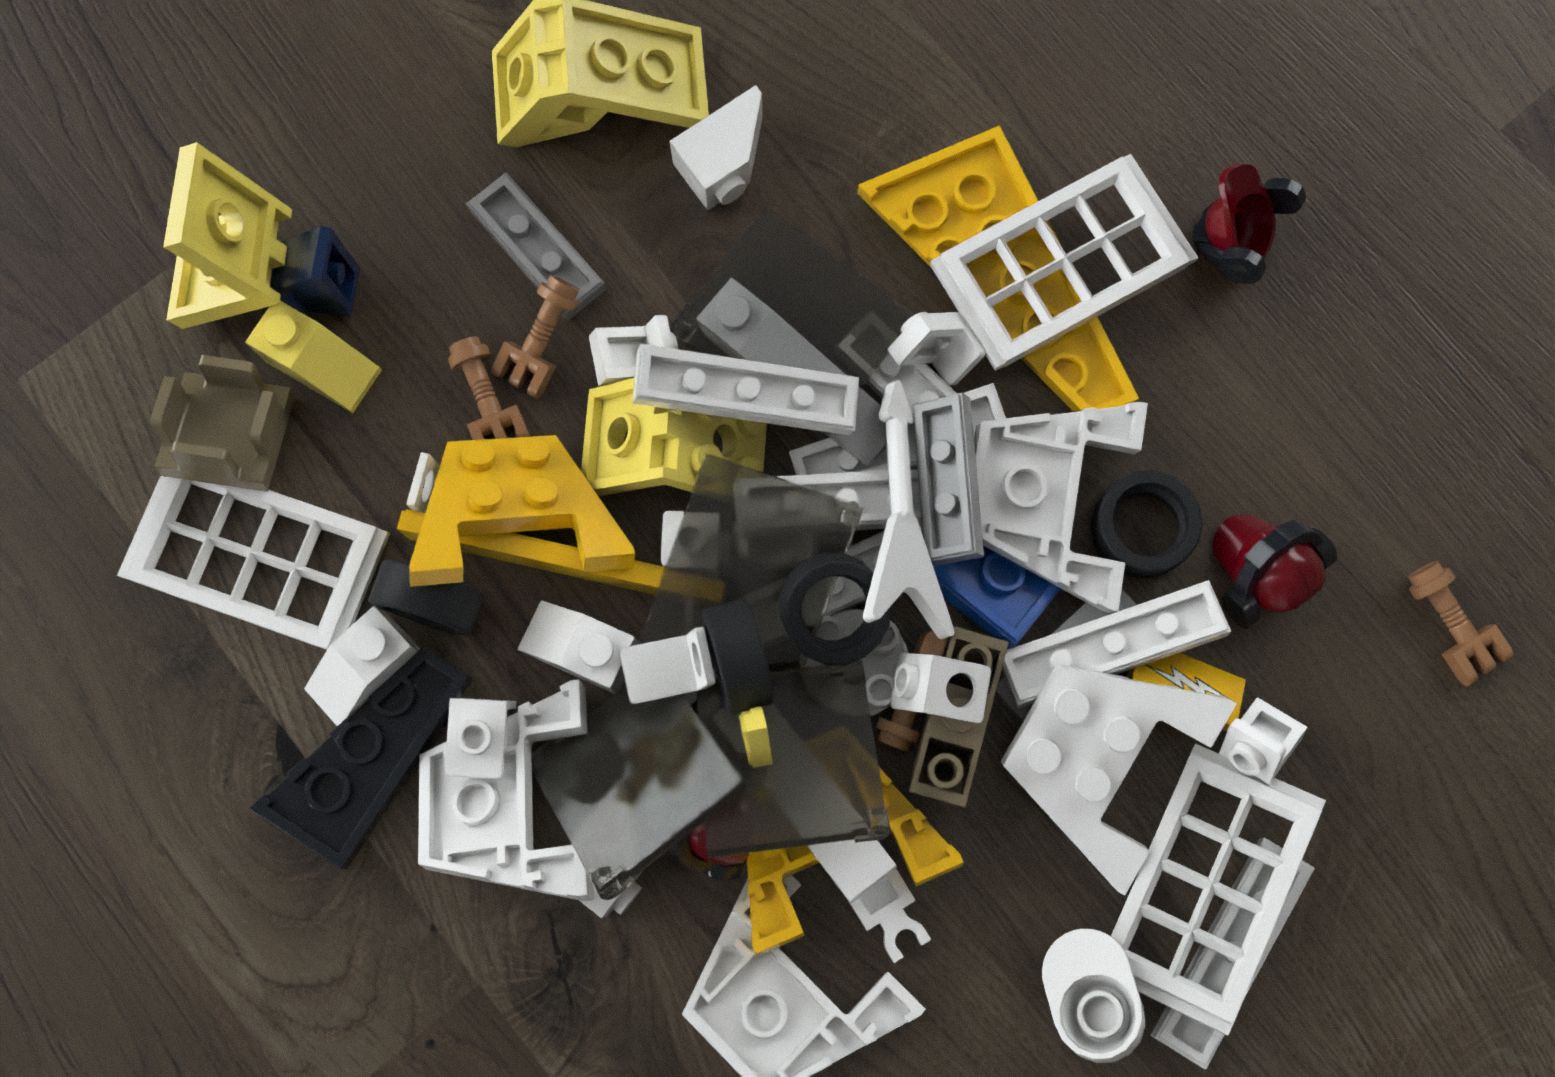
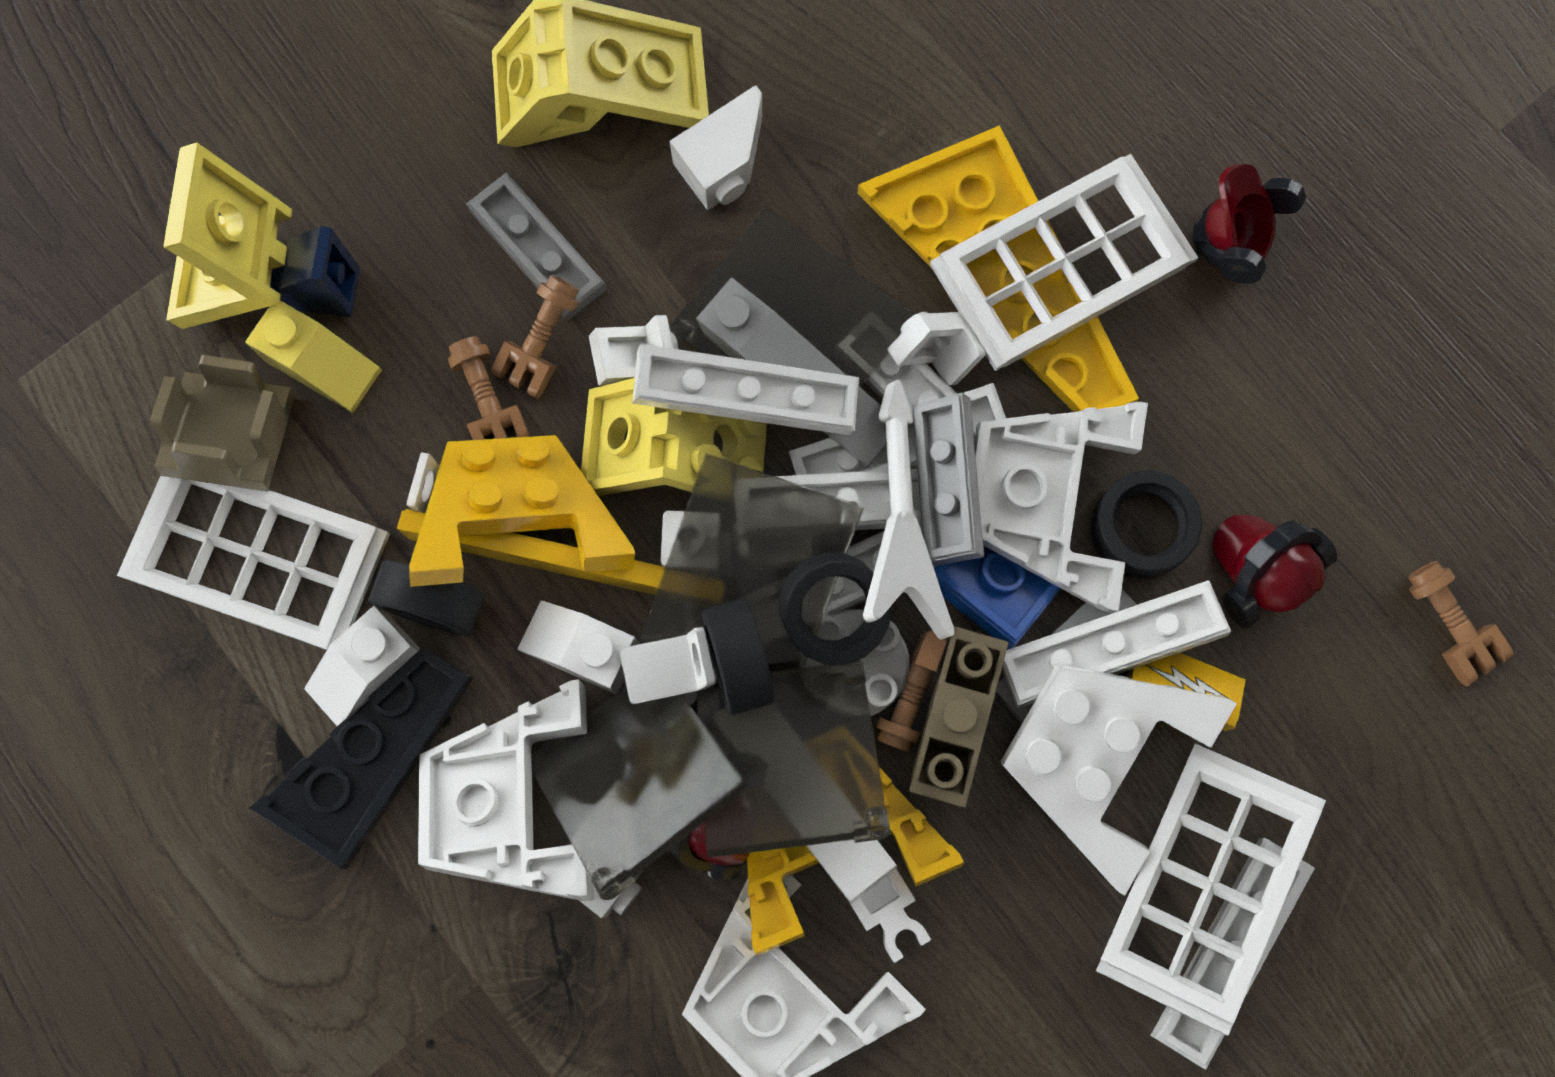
(476, 737): white bracket -> none
(756, 737): light yellow tile -> none
(923, 681): white bracket -> none
(1093, 996): white cap -> none
(1262, 740): white bracket -> none

